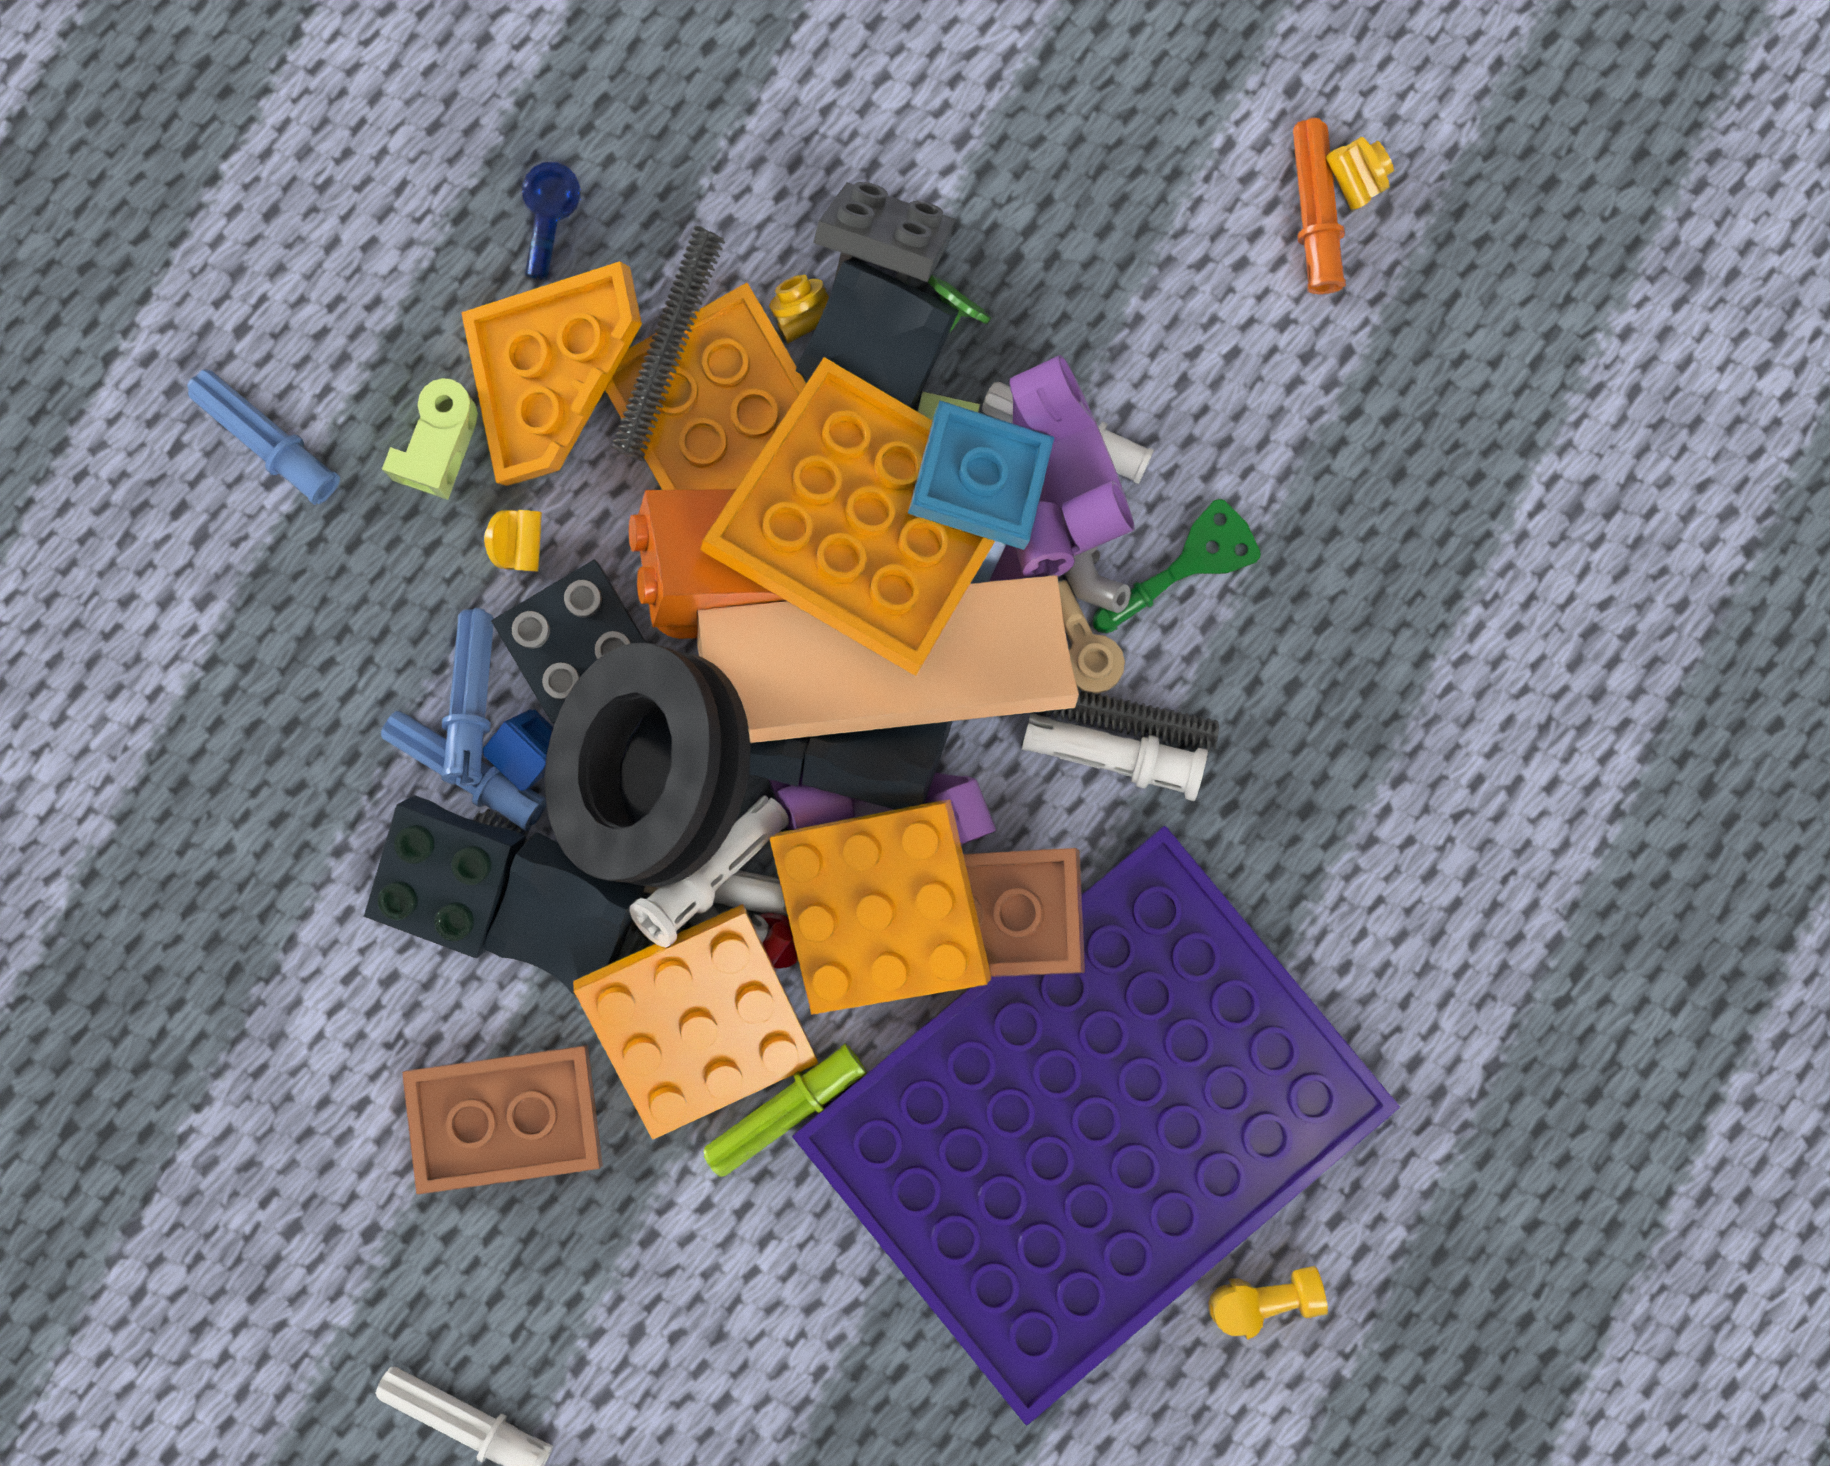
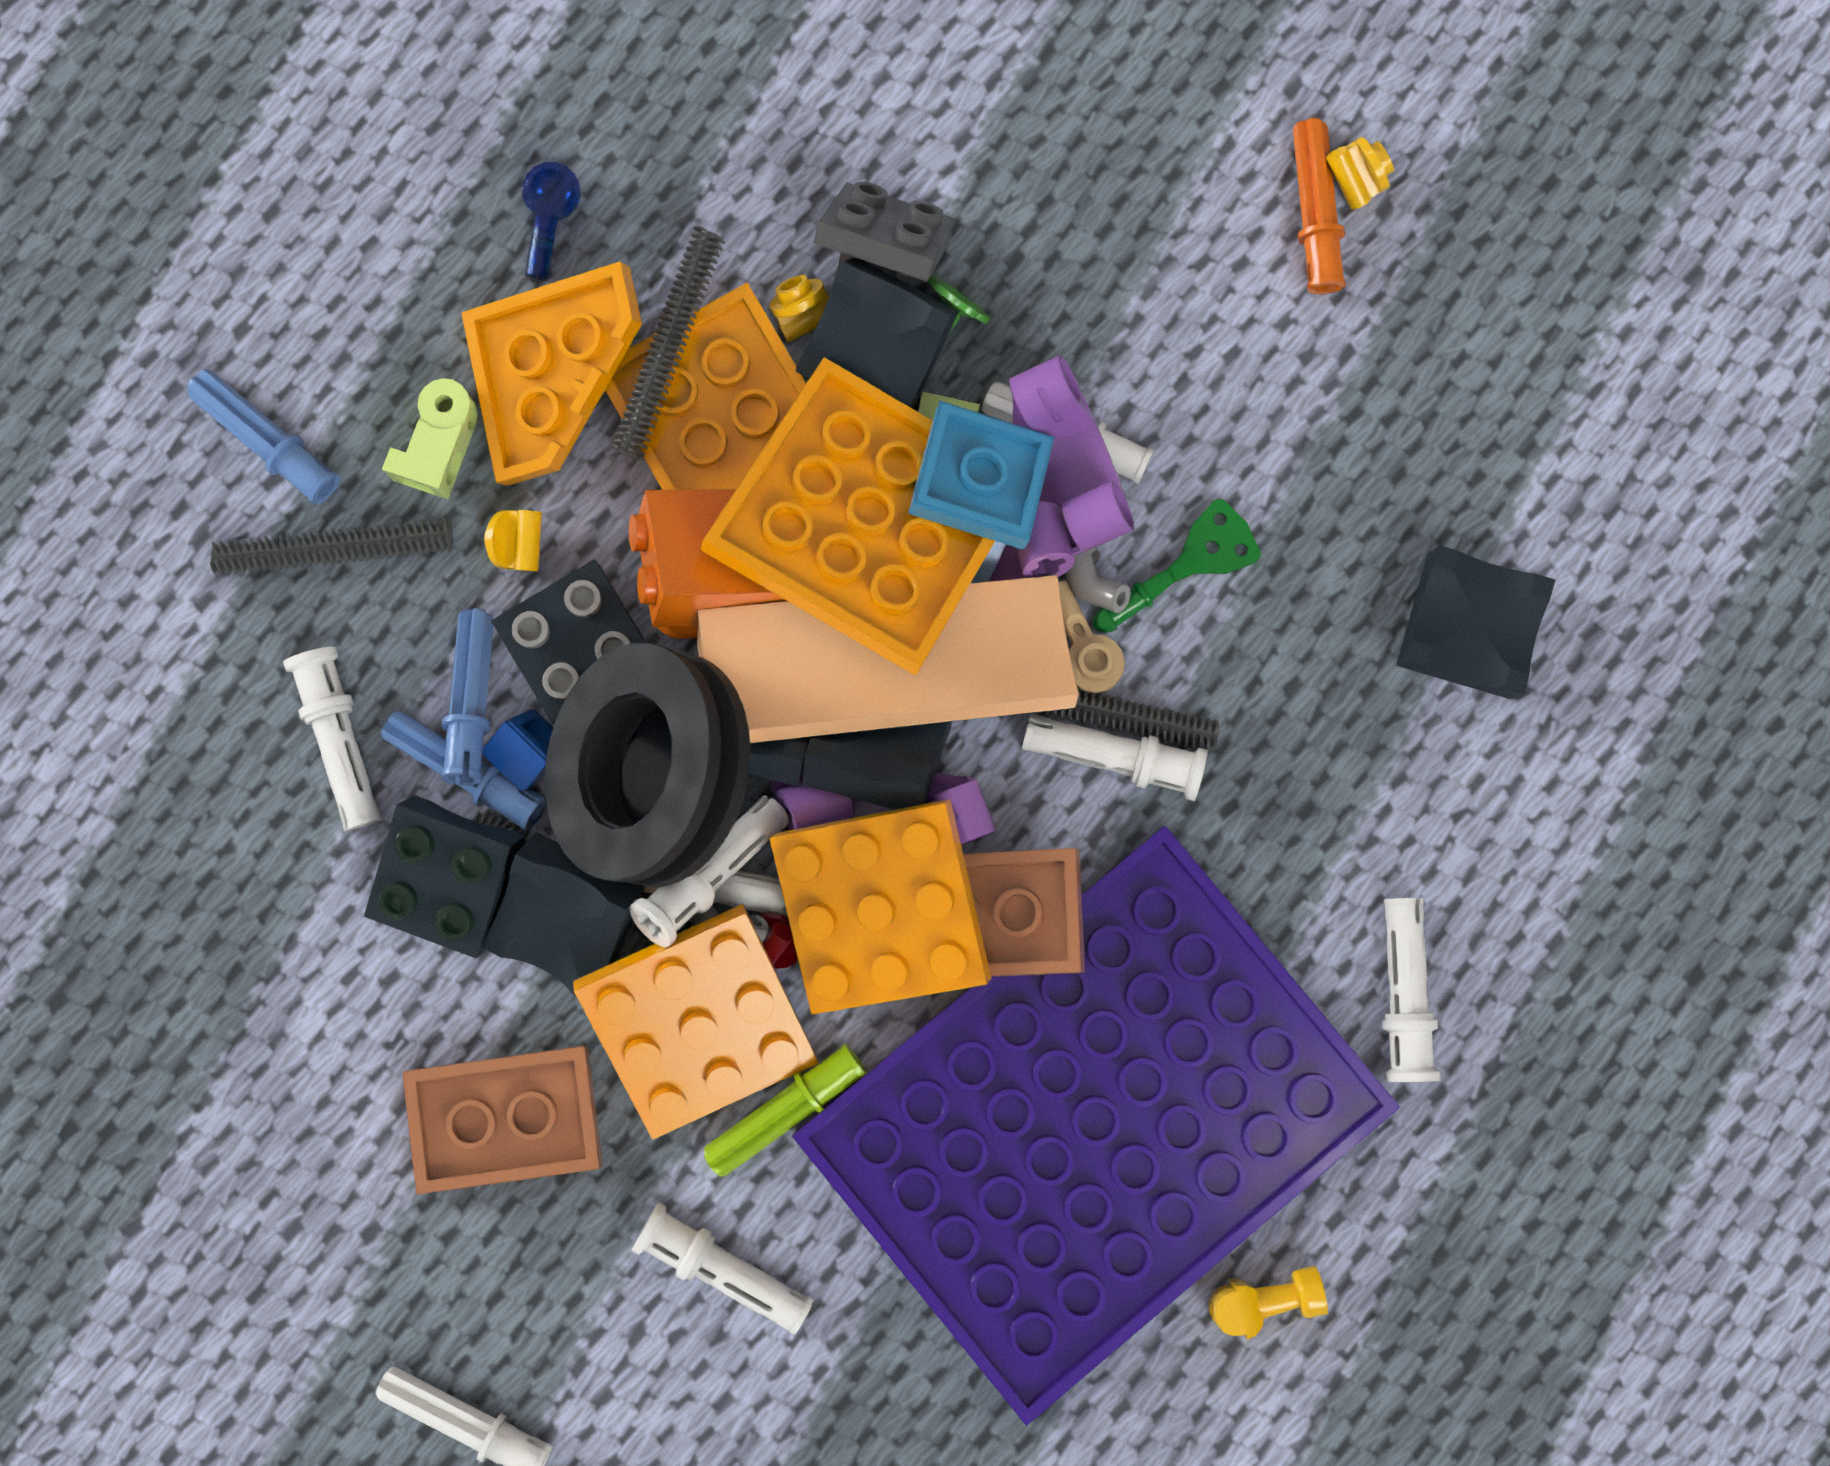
(328, 711): none -> white pin
(331, 547): none -> dark grey axle
(697, 1256): none -> white pin
(1409, 1017): none -> white pin
(1475, 623): none -> black brick

